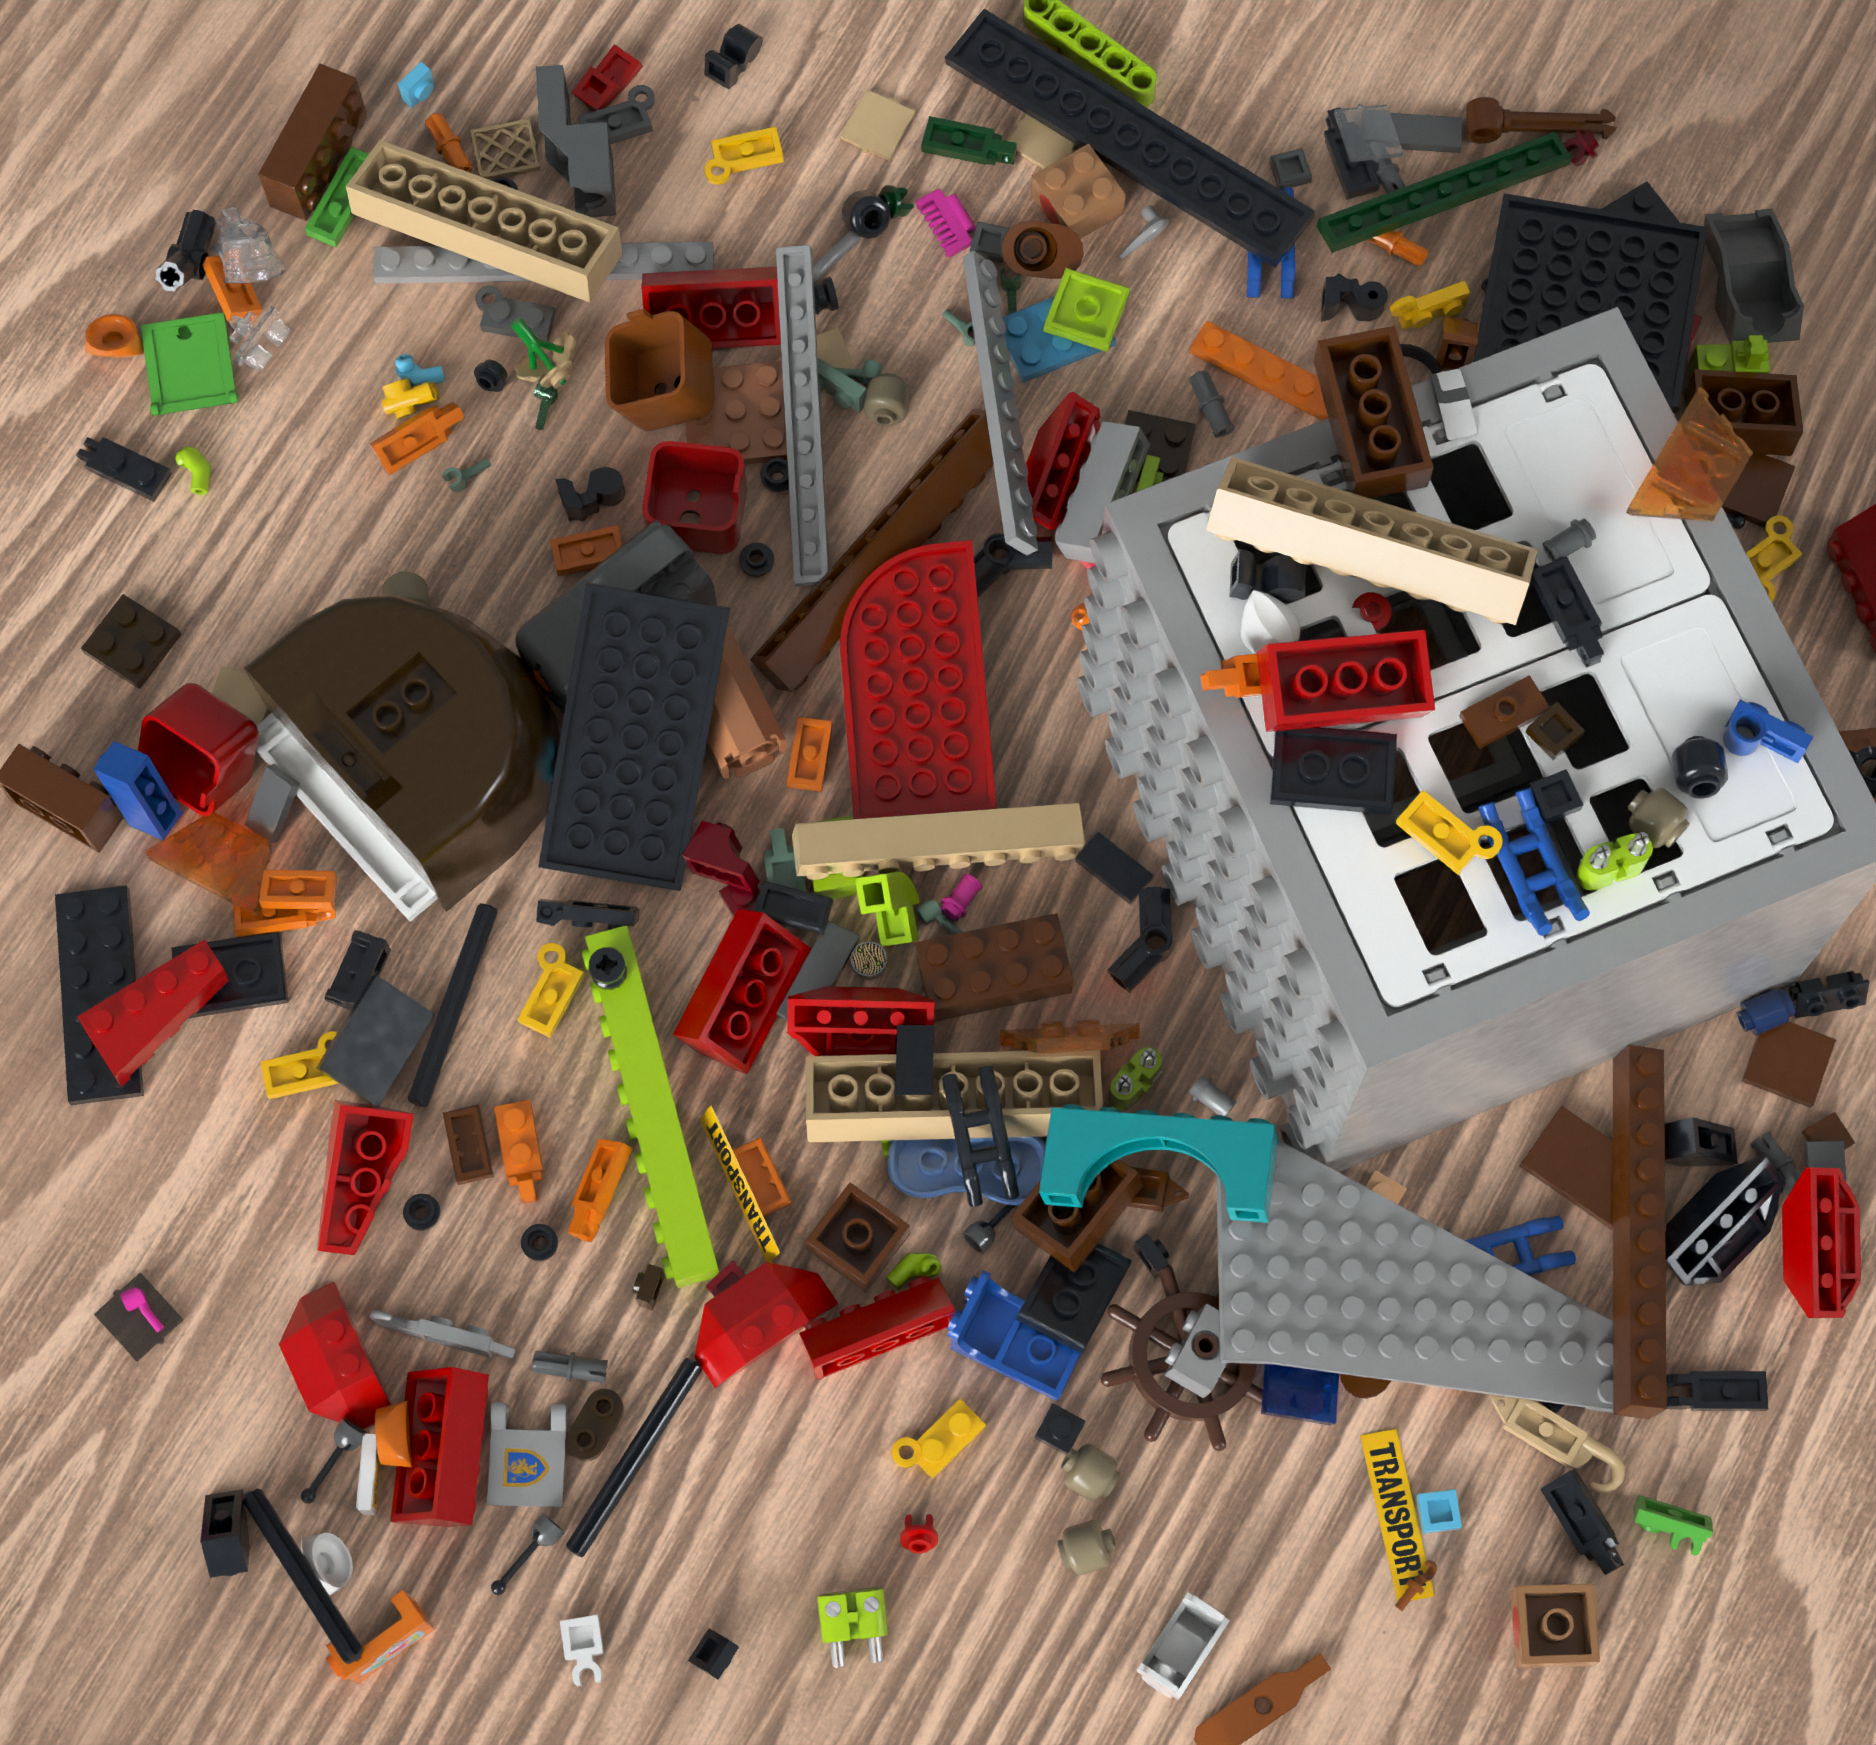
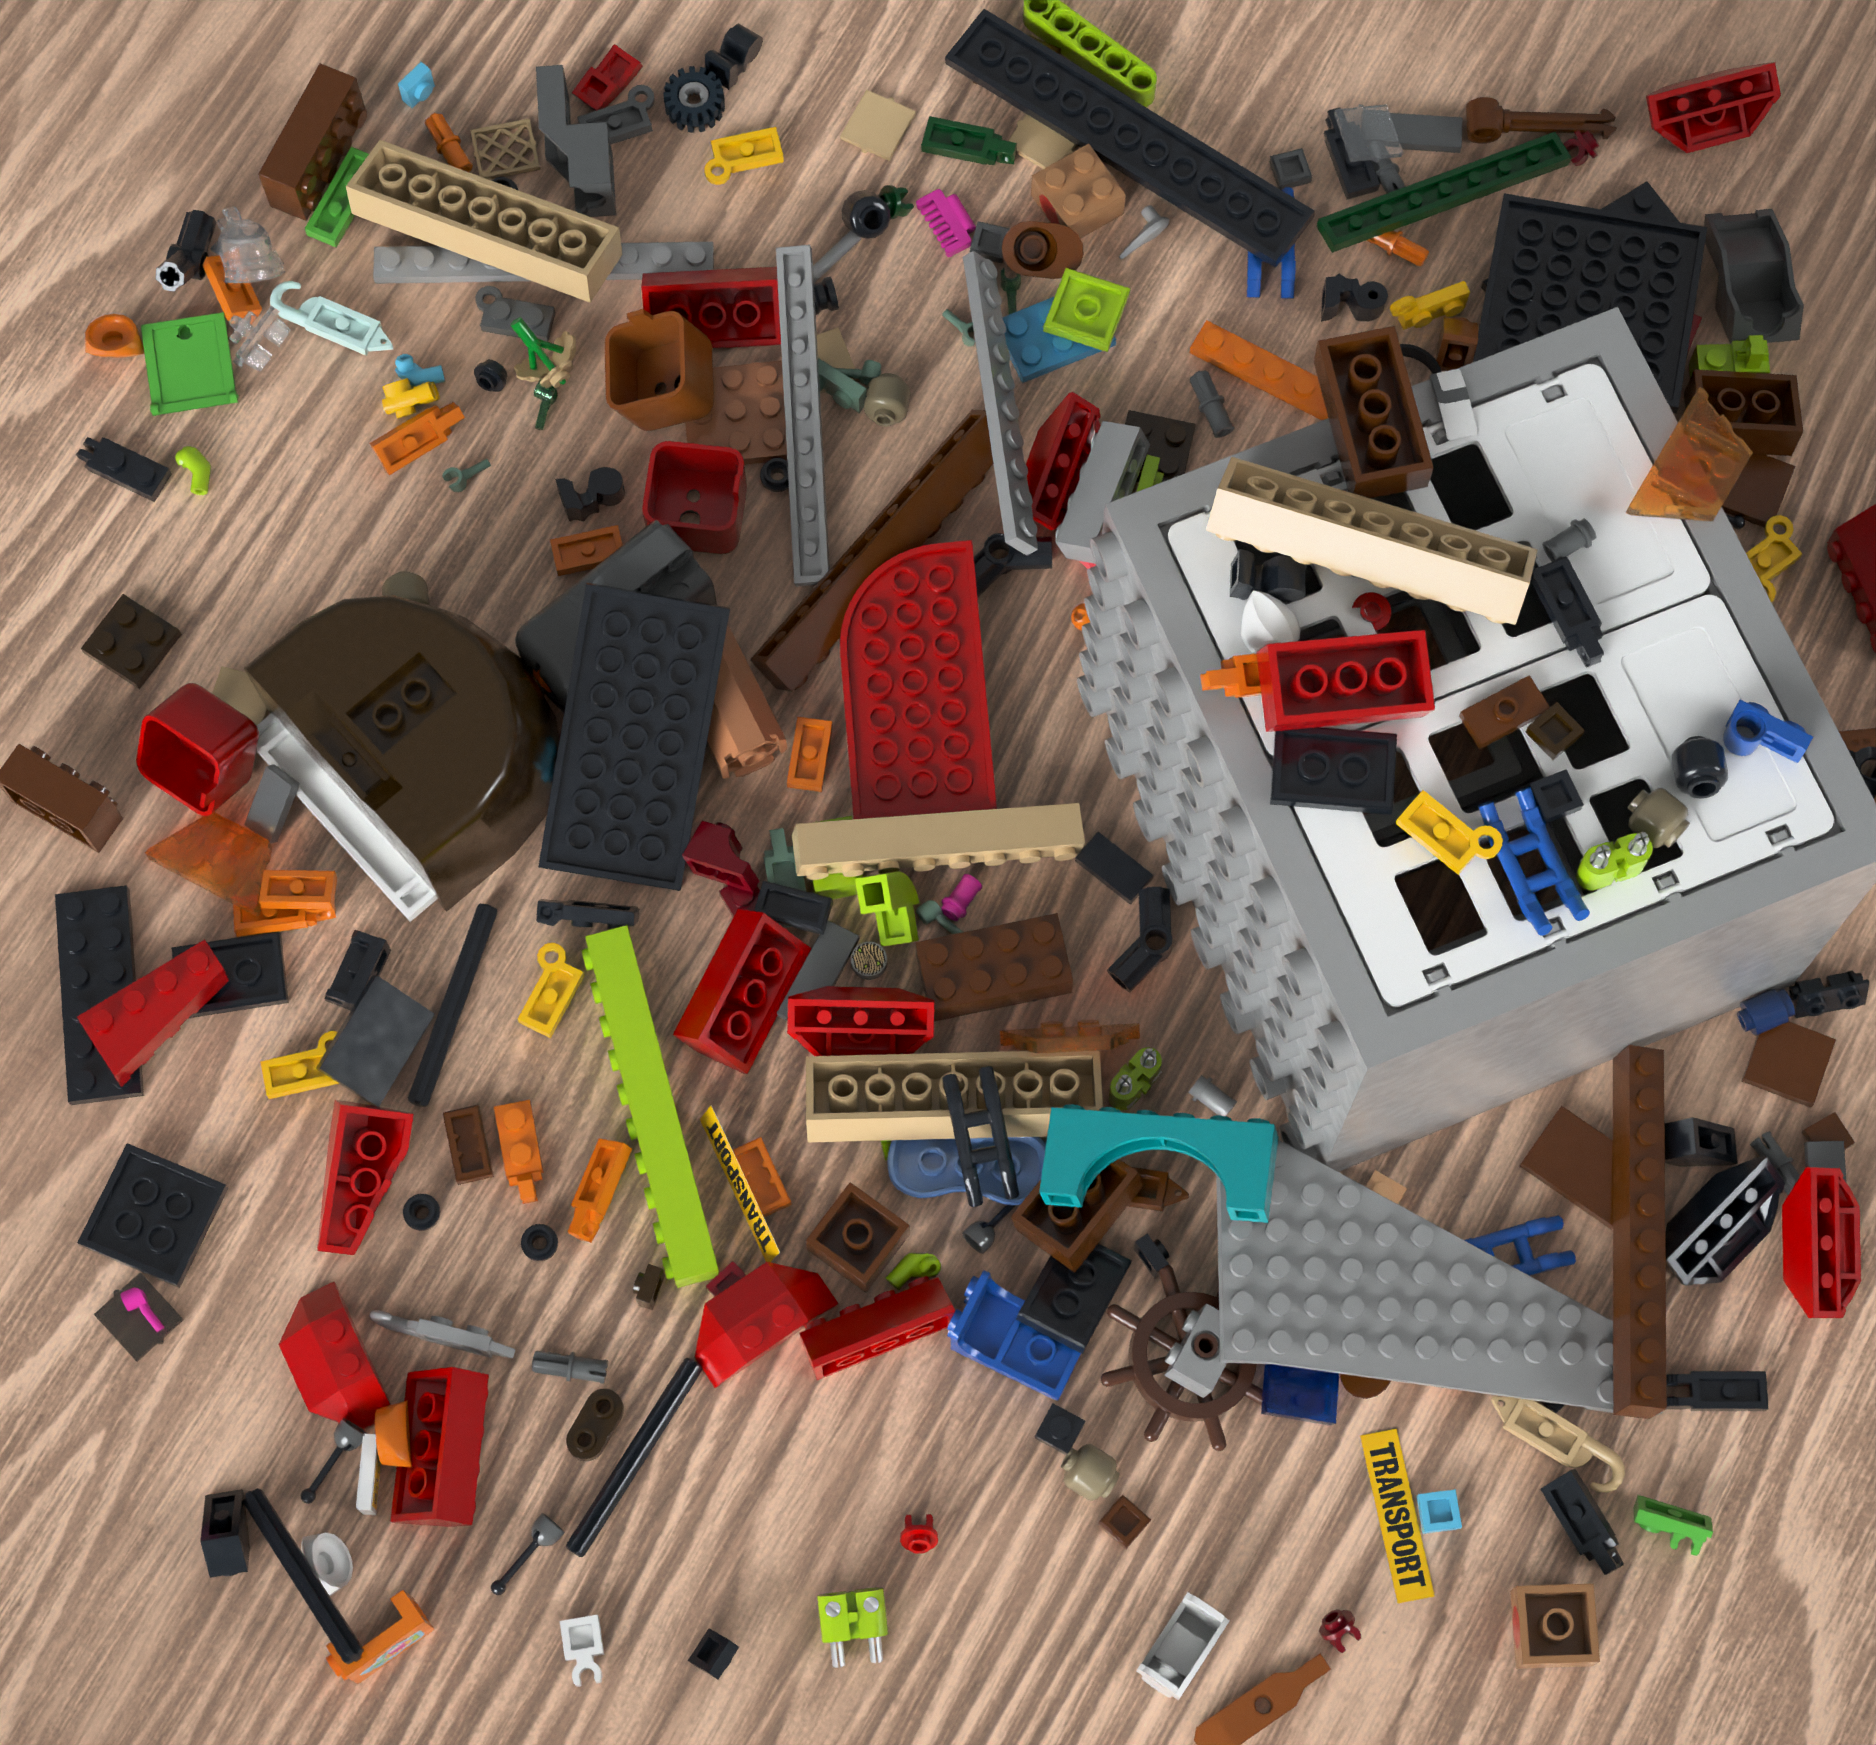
(138, 790): blue brick -> none
(153, 1215): none -> black plate
(332, 321): none -> light aqua plate
(527, 1464): light grey flag -> none
(610, 976): black wheel -> none
(694, 115): none -> black bush
(760, 568): black plate -> none
(914, 1059): black tile -> none
(941, 1441): yellow hinge -> none
(1086, 1547): dark tan head -> none
(1124, 1522): none -> reddish brown tile
(1335, 1625): none -> dark red plate
(1415, 1586): dark orange hand -> none
(1714, 106): none -> red wedge

